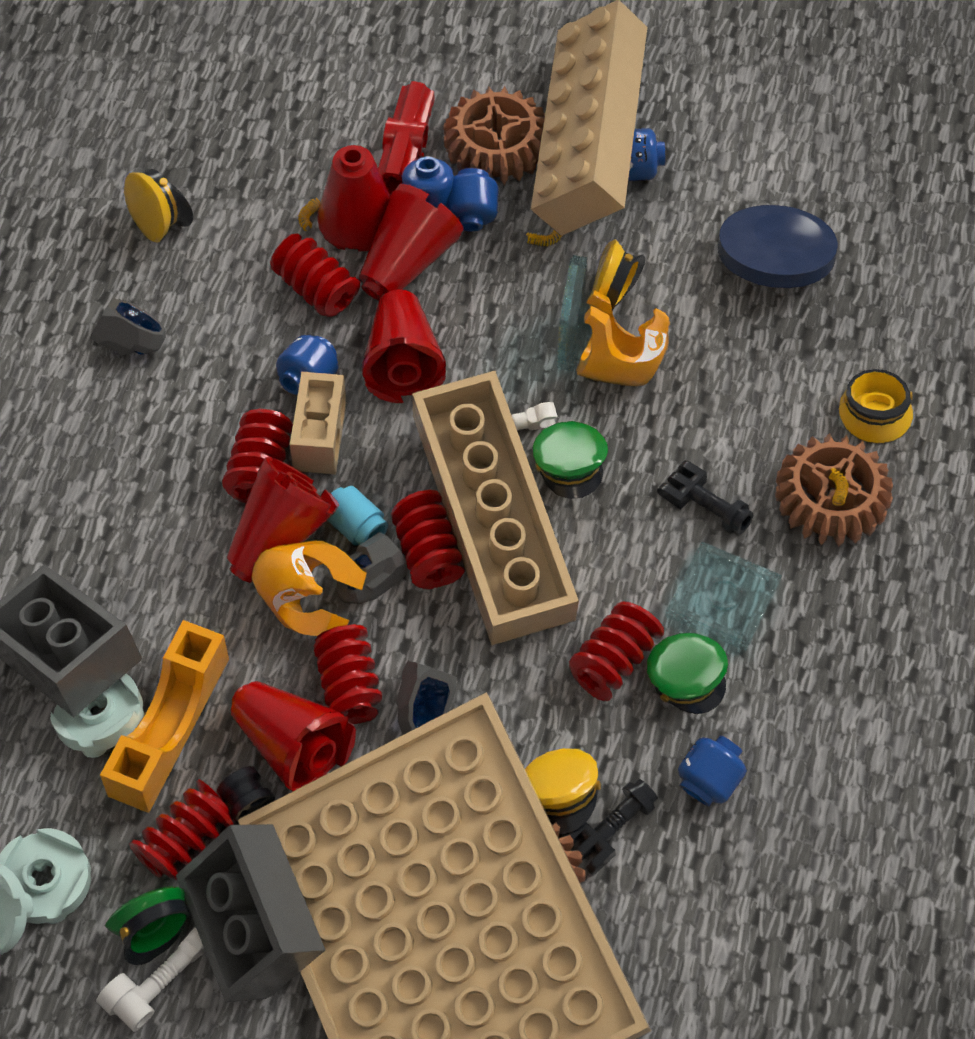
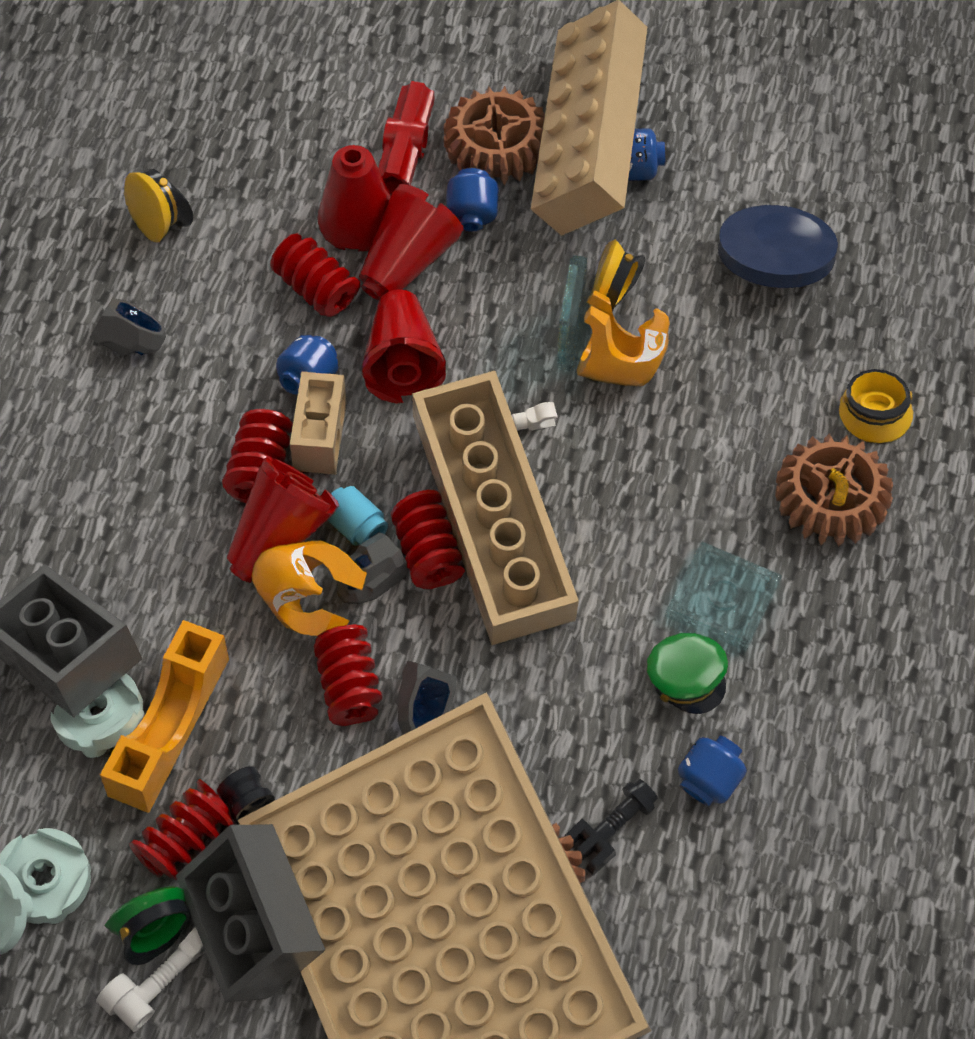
(293, 733): red cone -> none
(307, 217): yellow leg -> none
(432, 177): blue head -> none
(543, 238): yellow leg -> none
(566, 786): yellow piece -> none
(570, 458): piece -> none
(613, 648): red piece -> none
(735, 516): black hinge -> none

